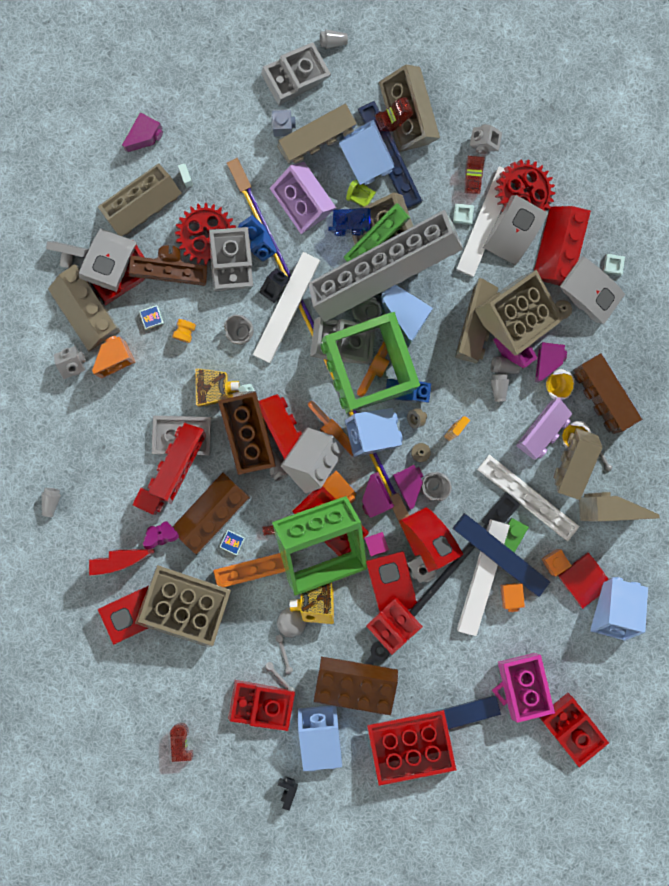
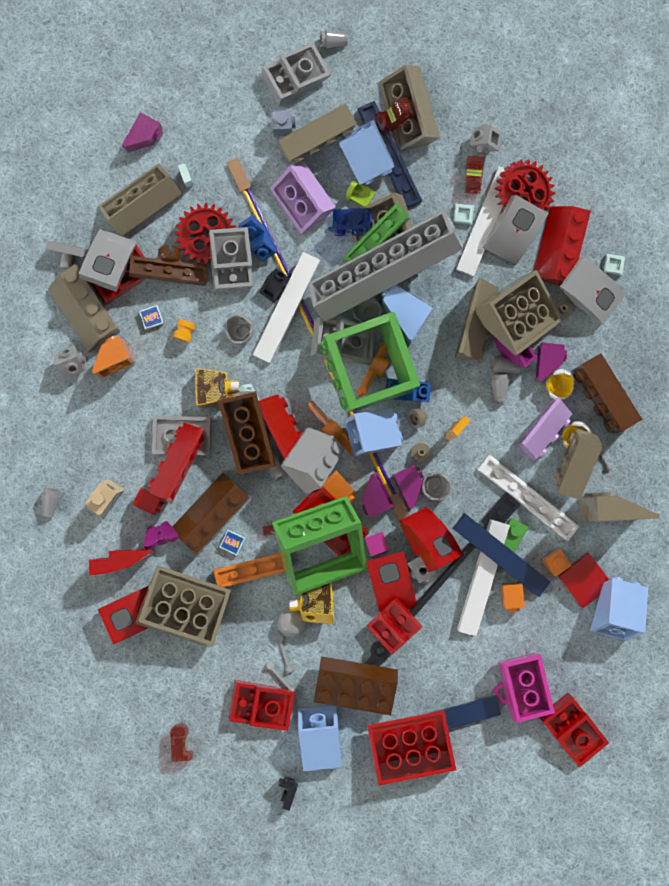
(104, 498): none -> tan torso

